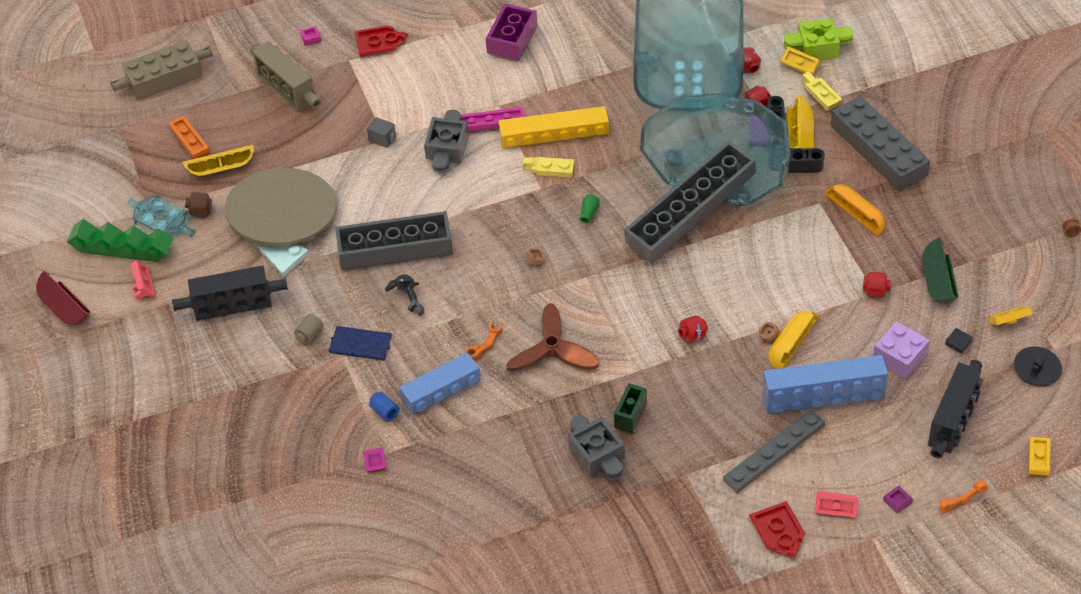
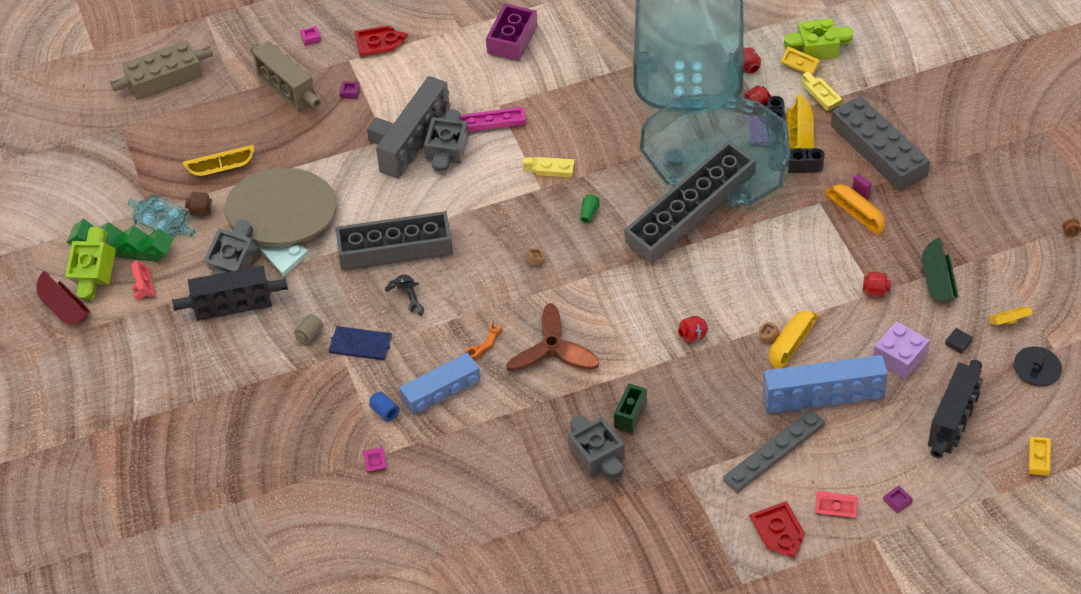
(82, 259): none -> lime brick
(189, 137): orange plate -> none
(227, 244): none -> dark grey brick
(349, 90): none -> magenta tile
(411, 127): none -> dark grey brick
(554, 127): yellow brick -> none
(861, 186): none -> magenta tile
(949, 503): orange piece -> none

